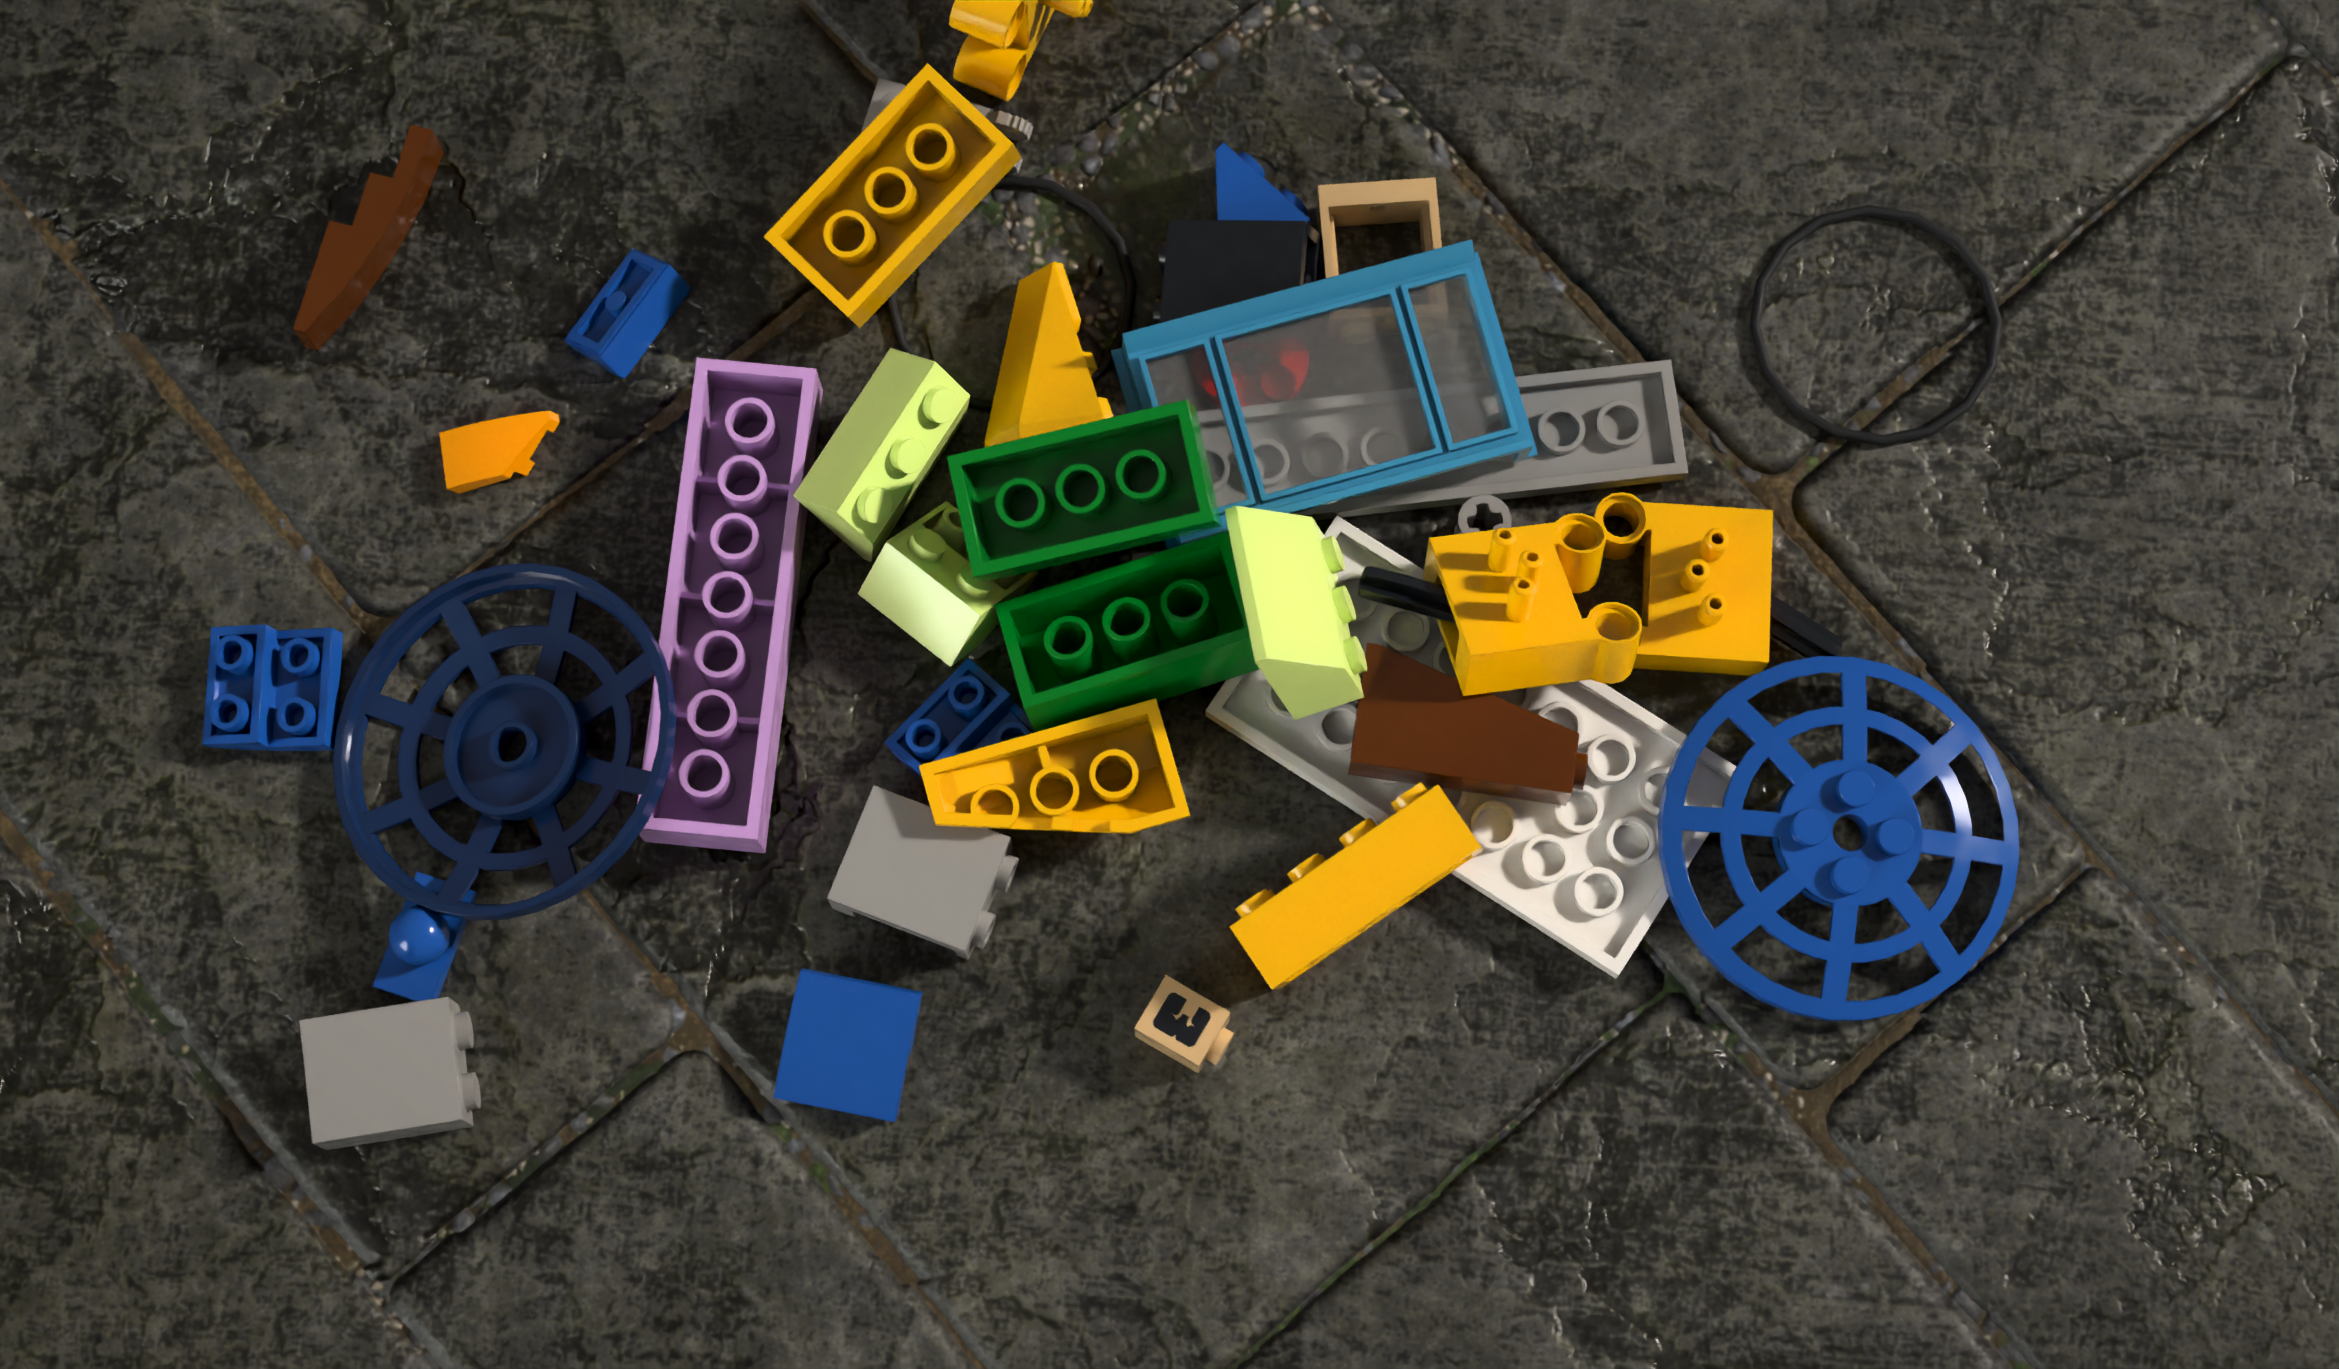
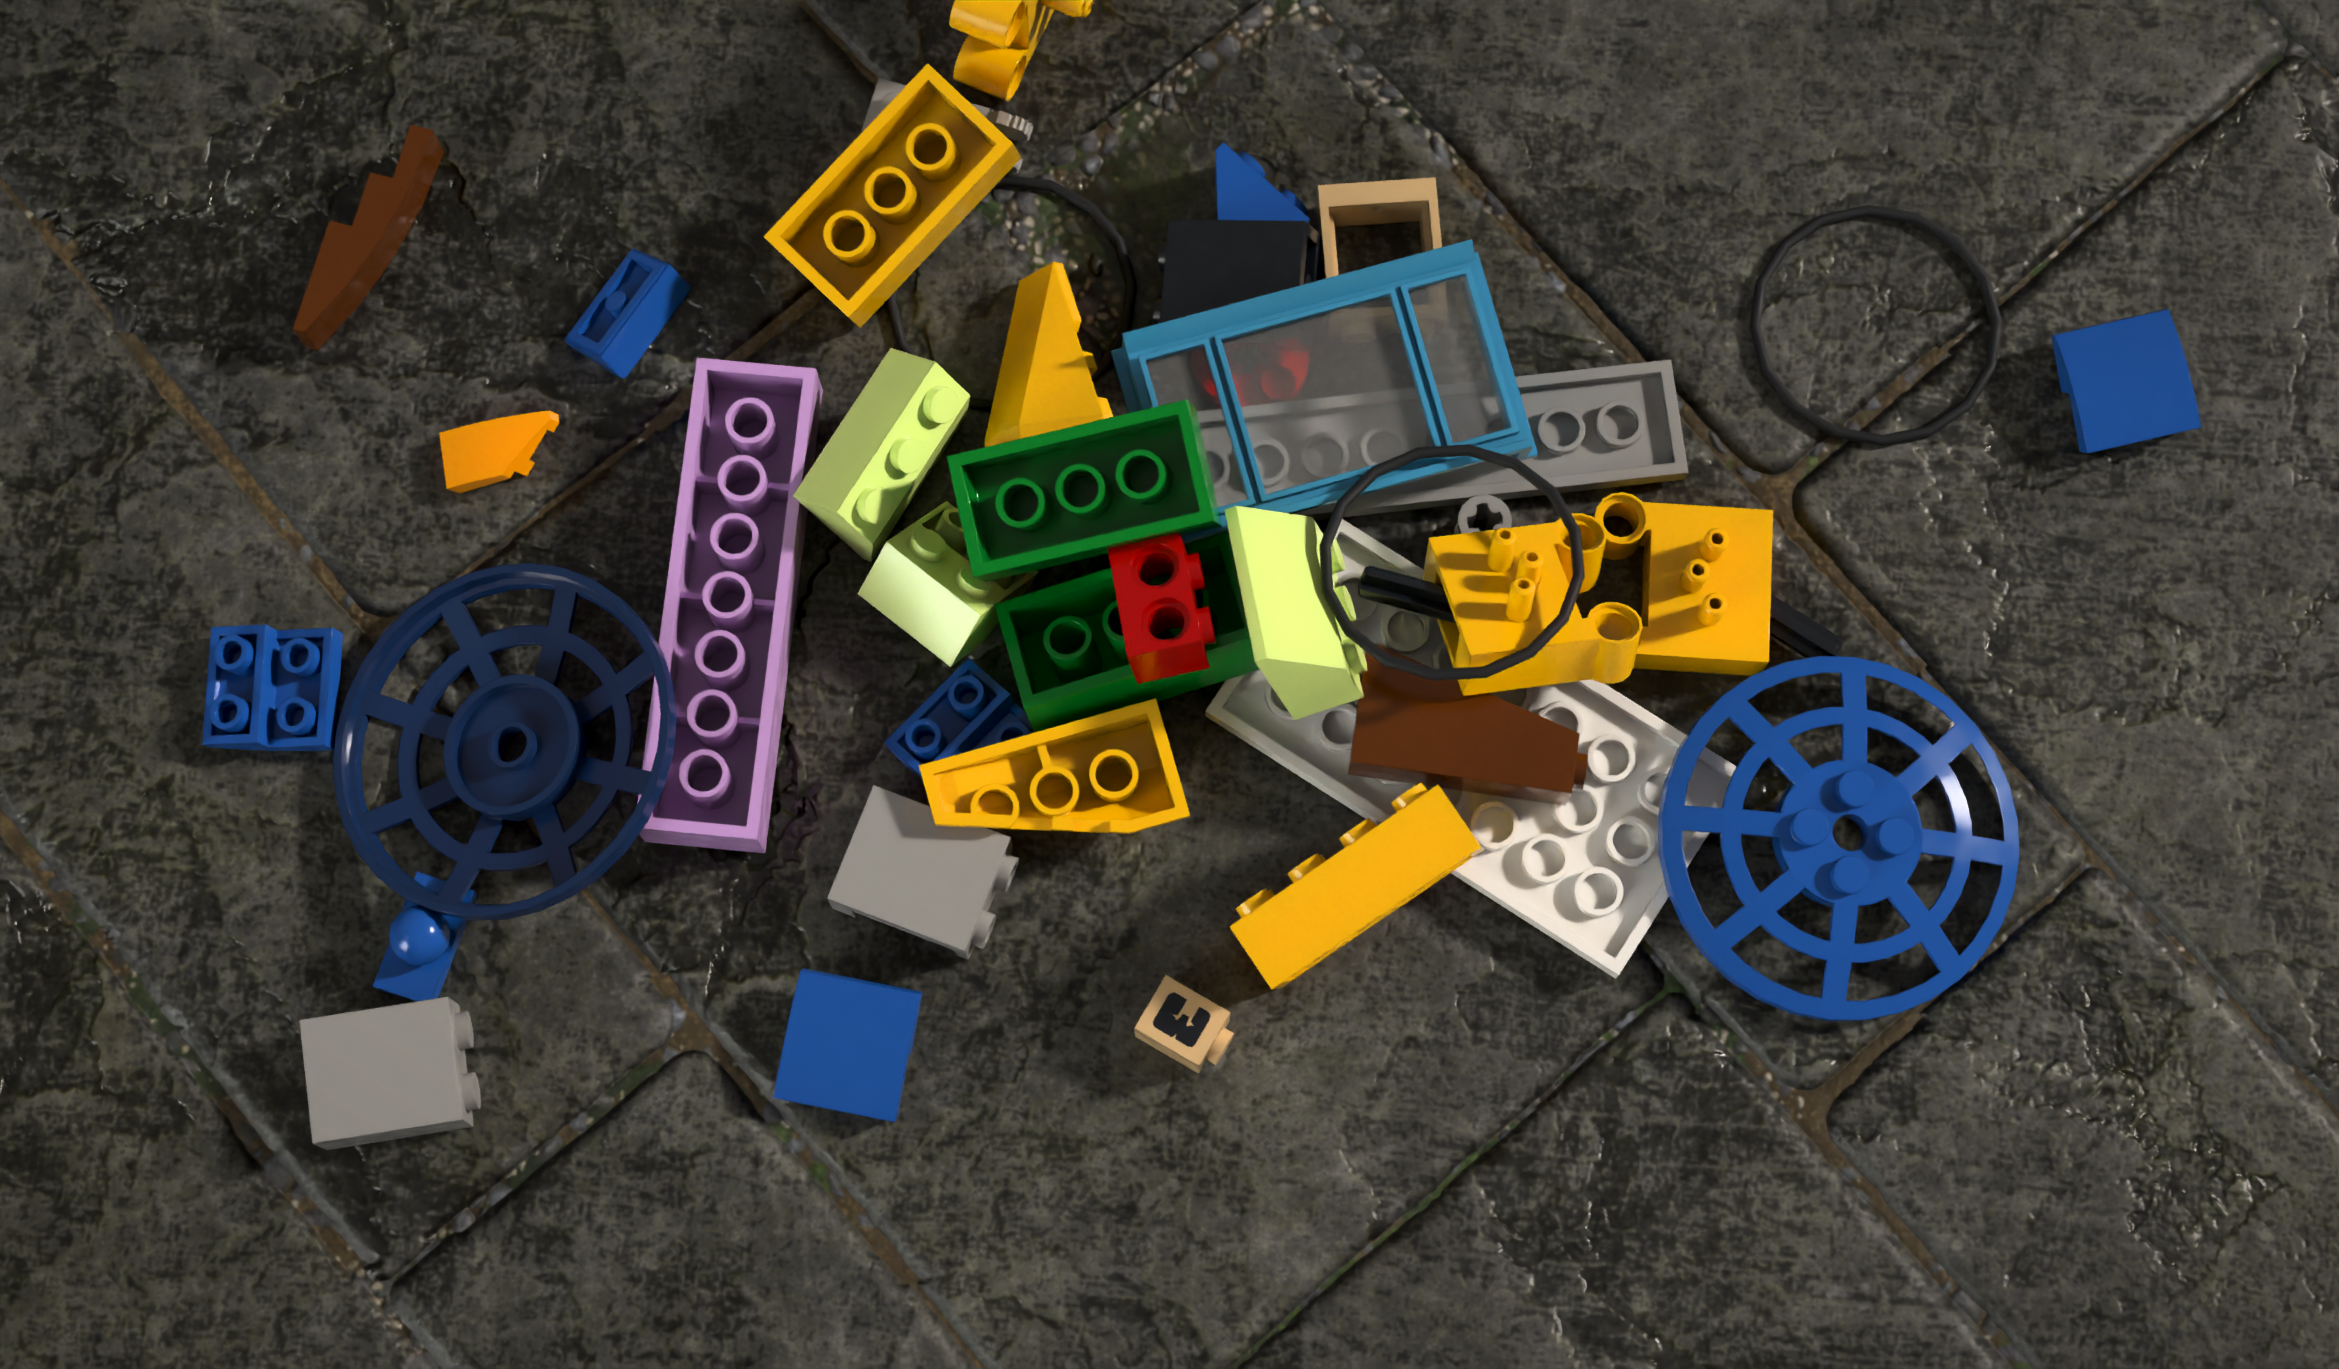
(1152, 609): none -> red brick
(1466, 672): none -> black piece
(2126, 381): none -> blue slope

